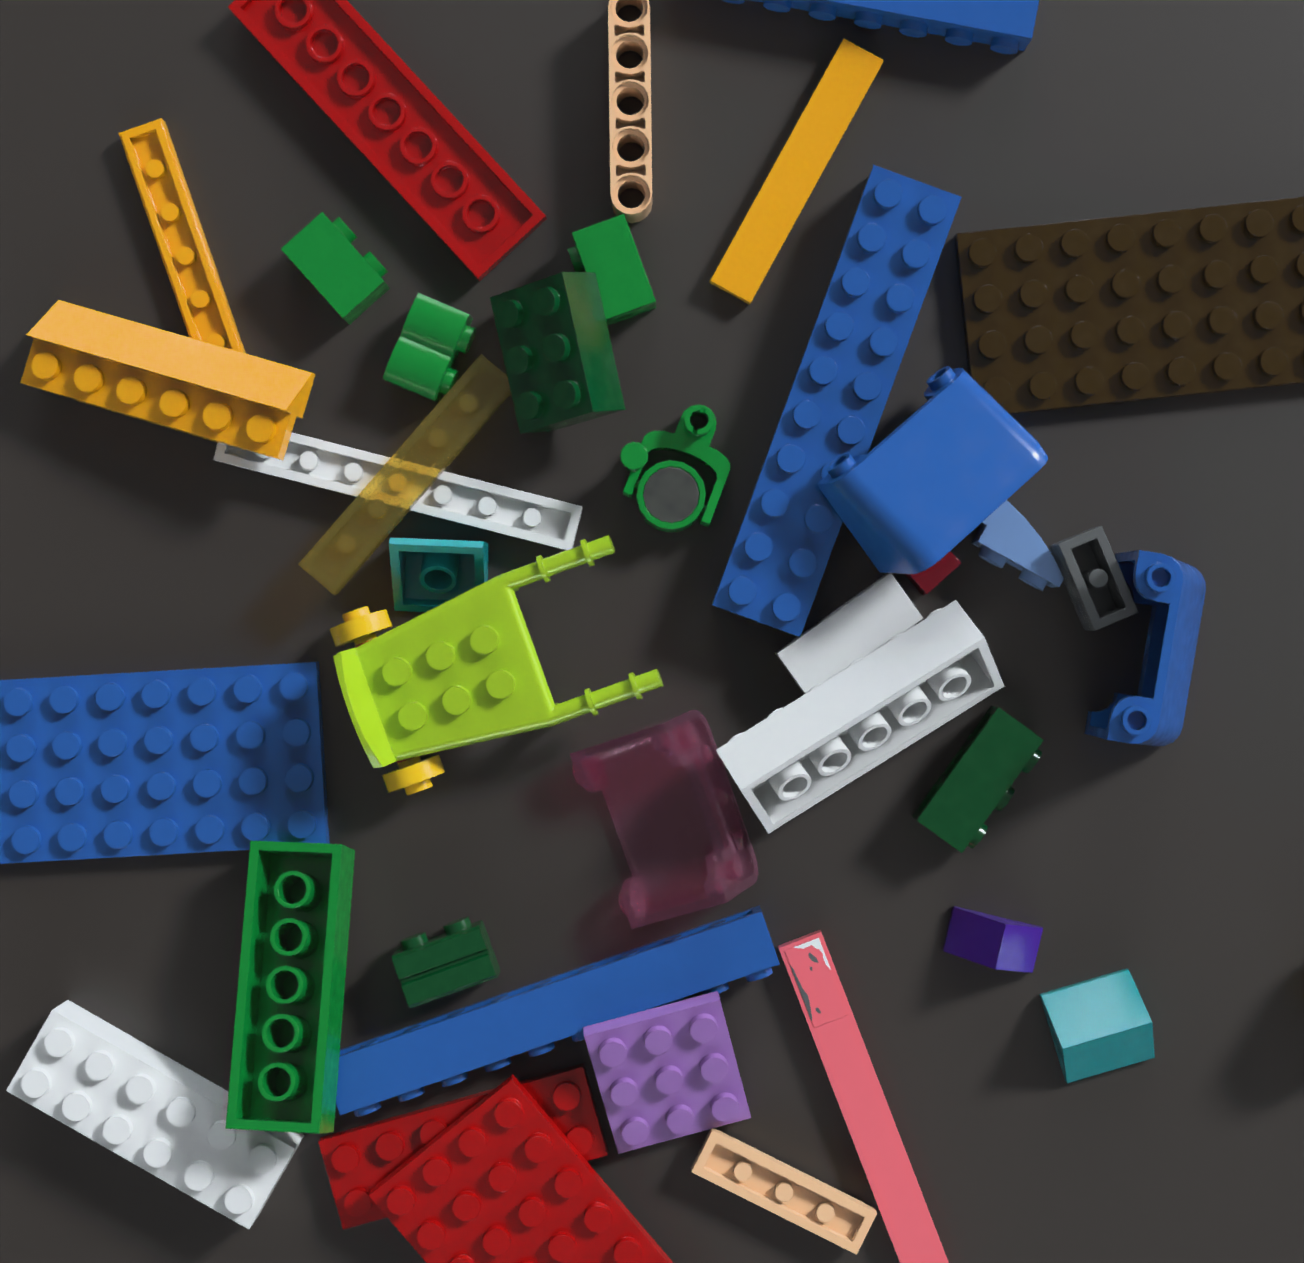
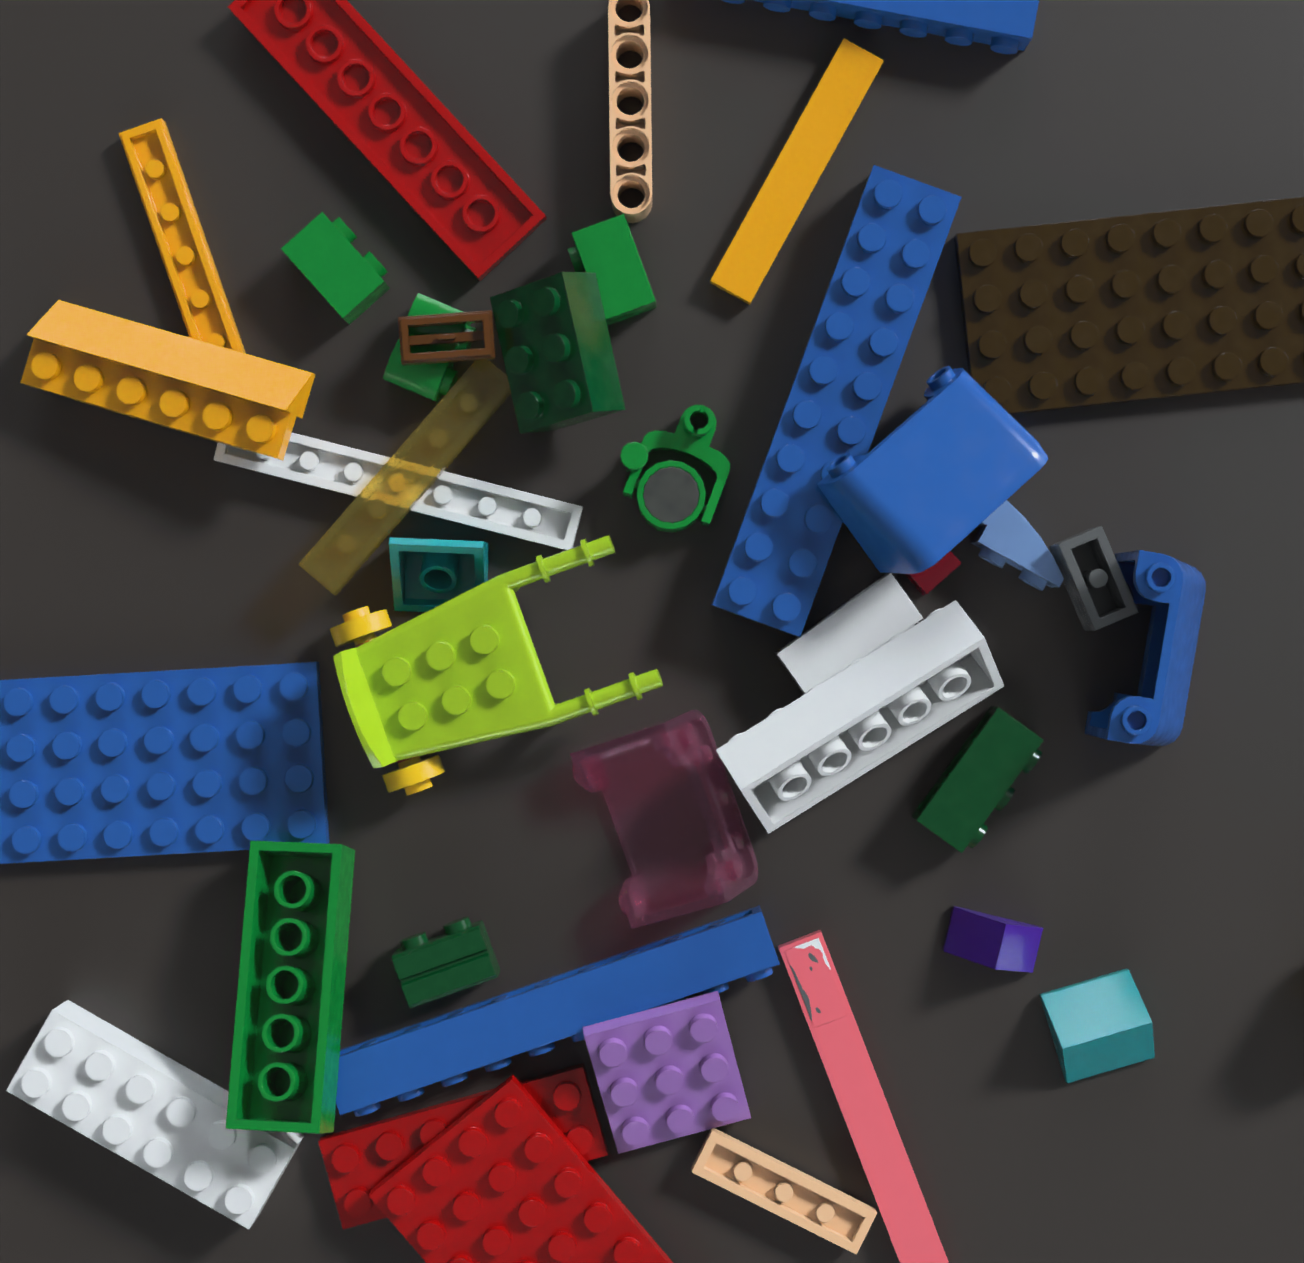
(407, 341): none -> reddish brown tile

